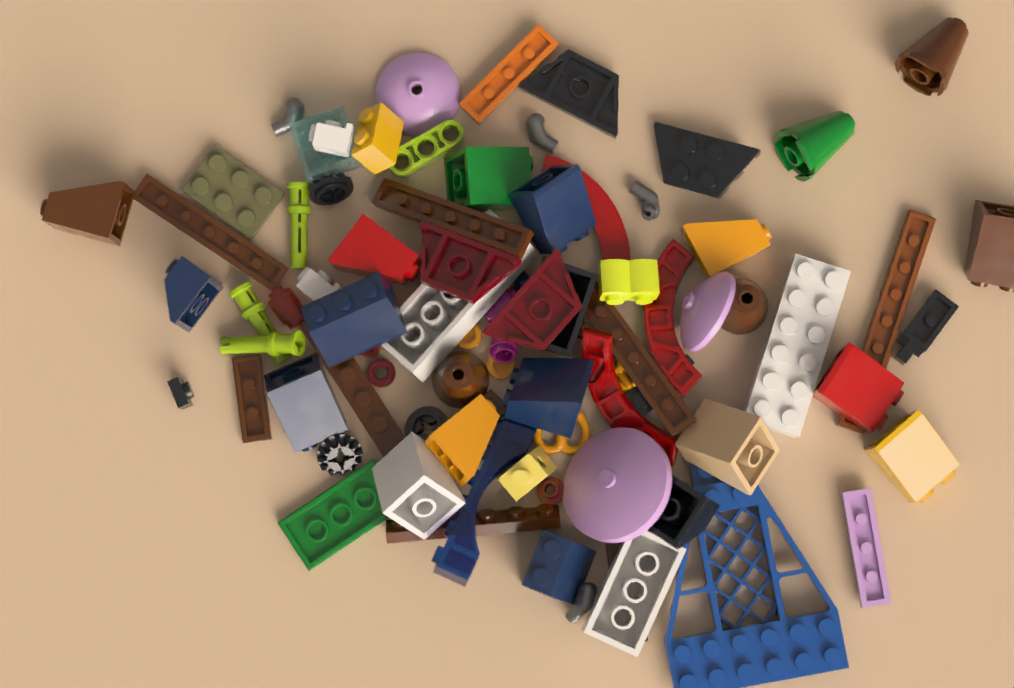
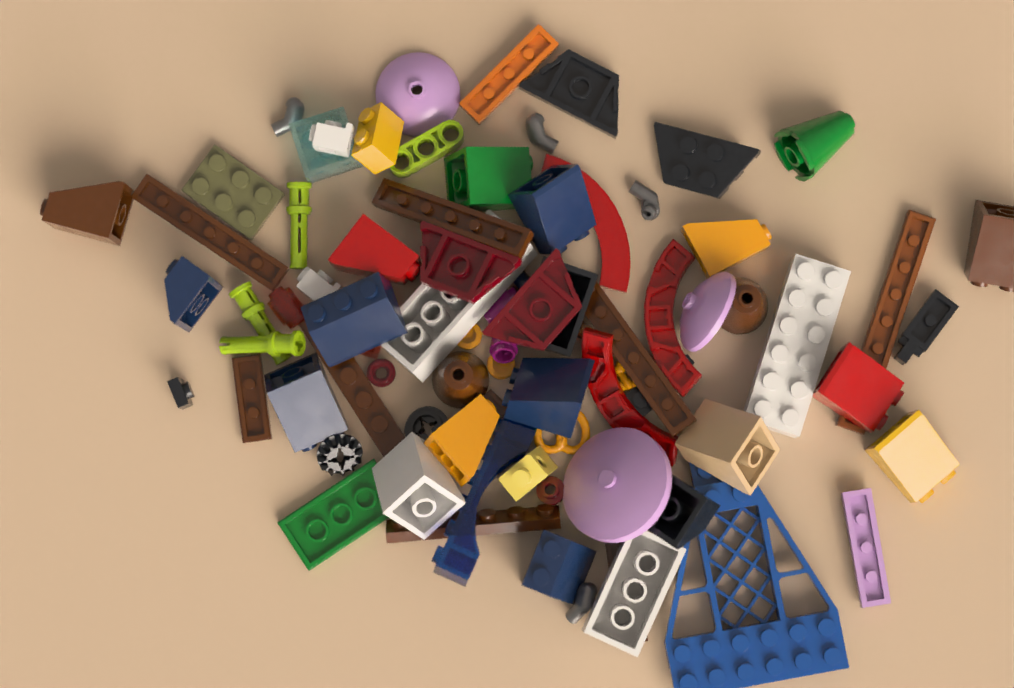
(322, 194): black gear -> none
(628, 280): neon yellow brick -> none
(933, 57): reddish brown cone -> none

